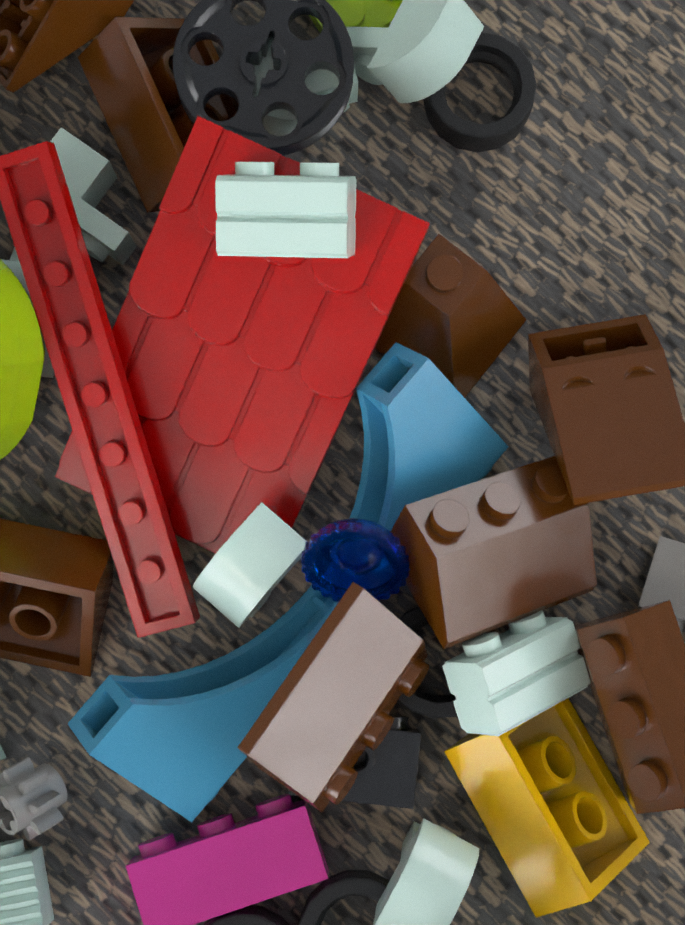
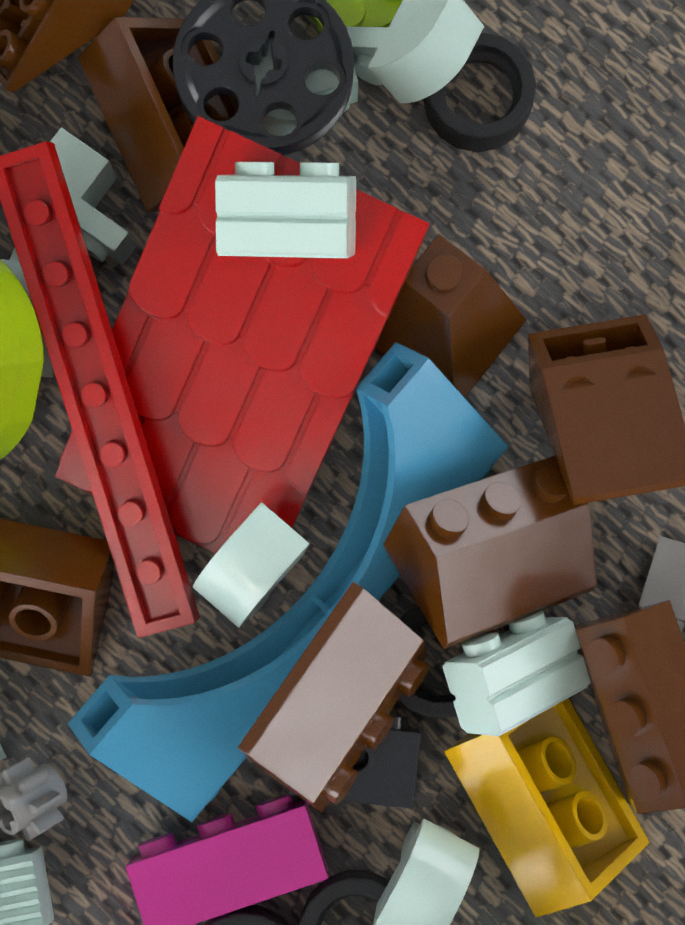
(355, 553): clear blue hat -> none

